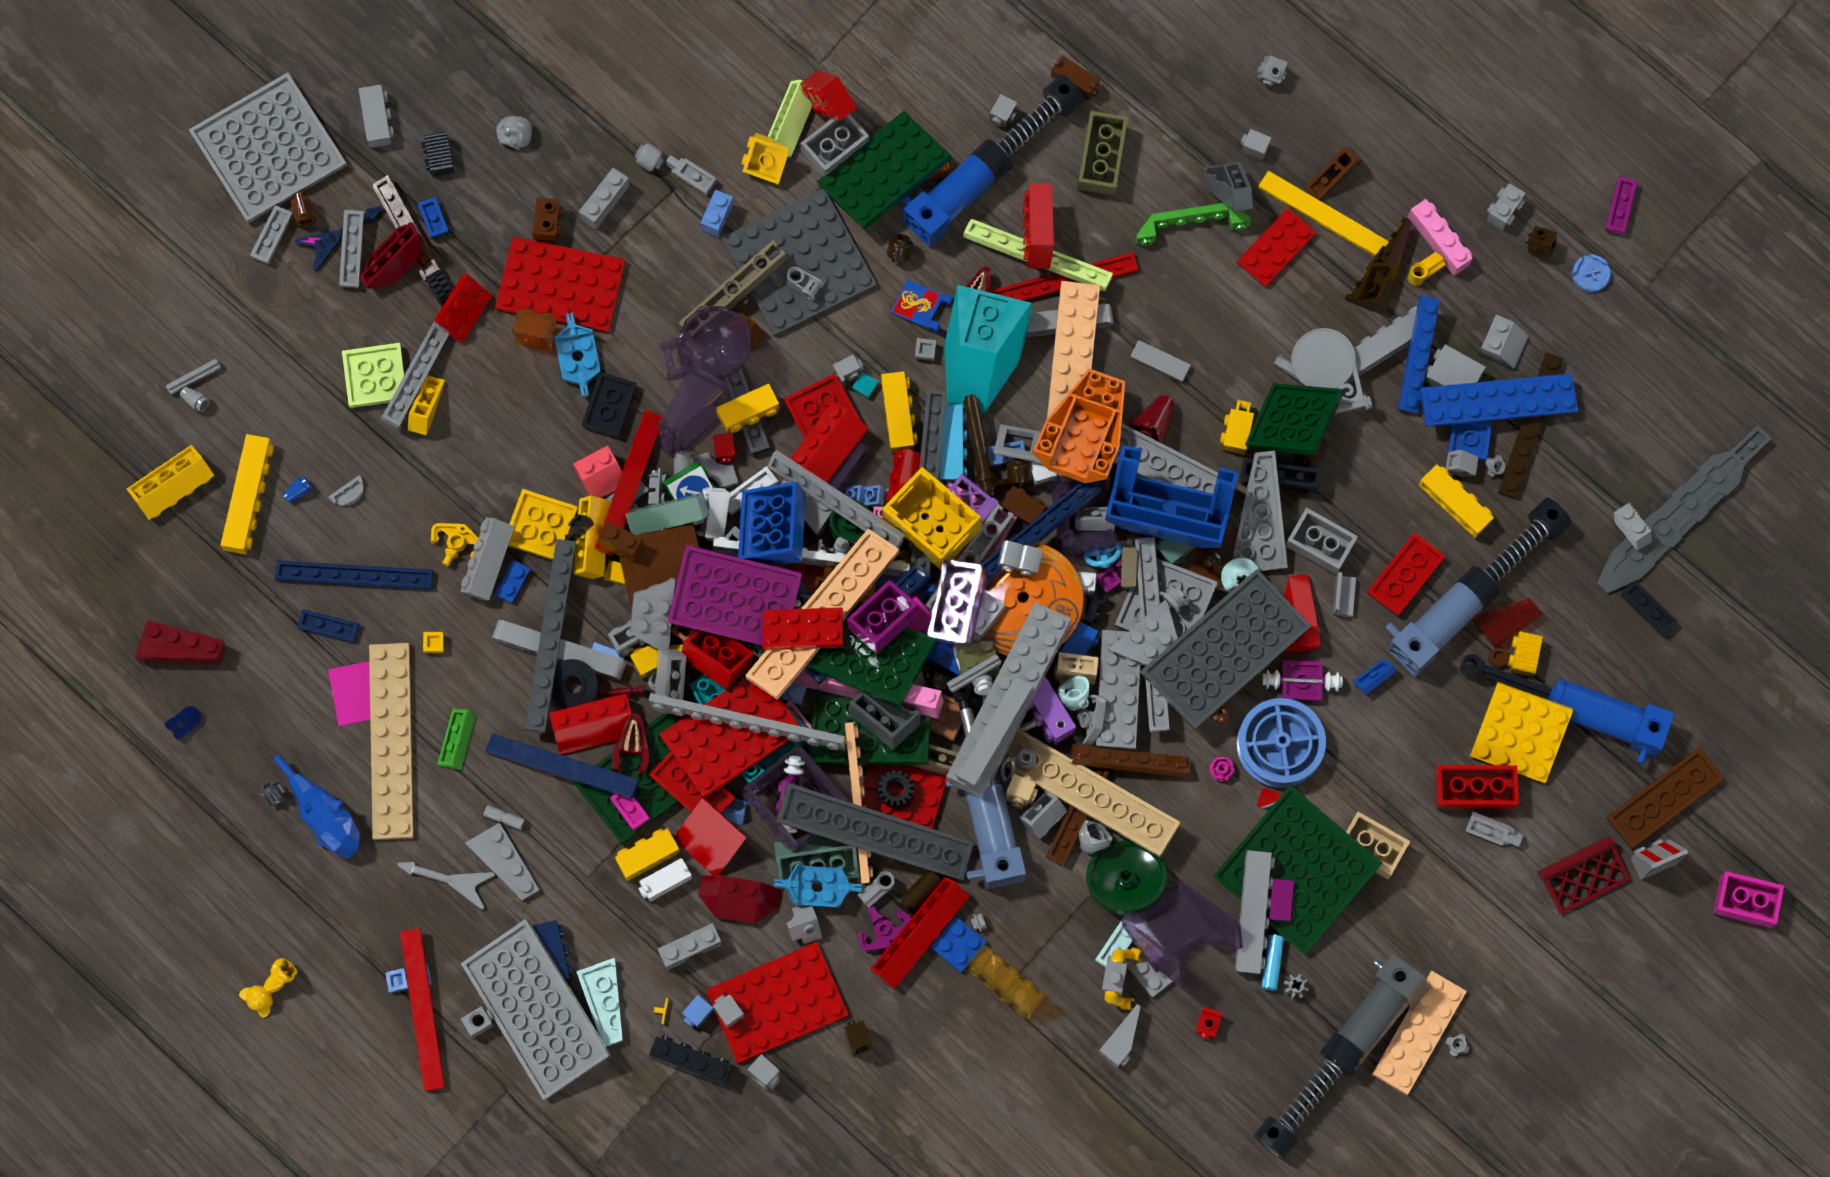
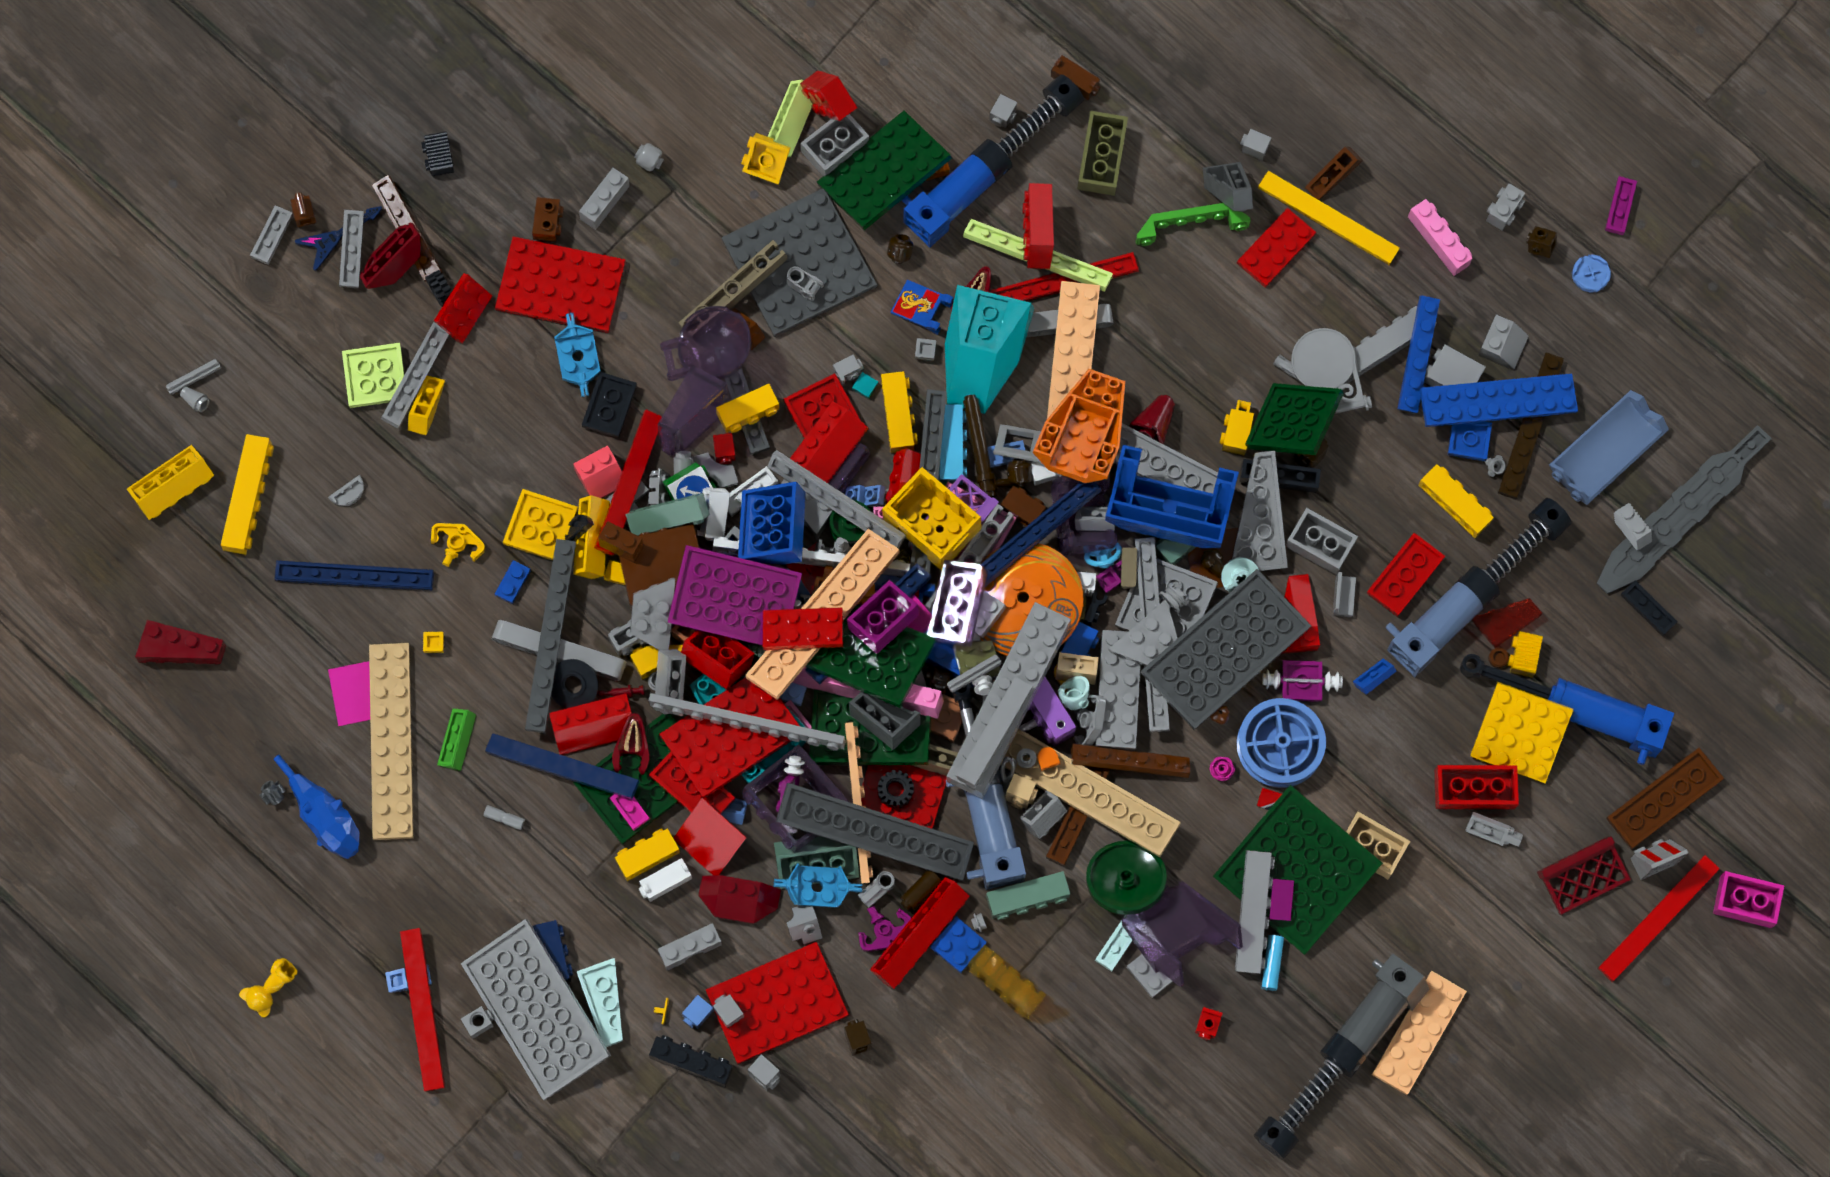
(189, 716): clear blue plate -> none
(267, 147): light grey plate -> none
(299, 488): blue cone -> none
(328, 626): dark blue tile -> none
(376, 116): light grey brick -> none
(433, 218): blue plate -> none
(462, 883): light grey piece -> none
(487, 558): light grey brick -> none
(501, 857): light grey wing -> none
(514, 132): light grey hair -> none
(535, 329): clear orange brick -> none
(601, 648): light blue piece -> none
(691, 174): light grey hinge -> none
(716, 213): medium blue brick -> none
(1020, 557): light grey brick -> none
(1028, 895): none -> sand green brick
(1047, 758): none -> orange tile
(1090, 831): light grey hair -> none
(1115, 976): torso -> none
(1119, 1045): light grey slope -> none
(1160, 361): light grey tile -> none
(1272, 70): light grey brick -> none
(1297, 980): light grey gear -> none
(1377, 284): dark brown wedge -> none
(1426, 268): yellow piece -> none
(1460, 1039): light grey plate -> none
(1461, 463): light grey brick -> none
(1608, 447): none -> sand blue cylinder
(1658, 918): none -> red tile

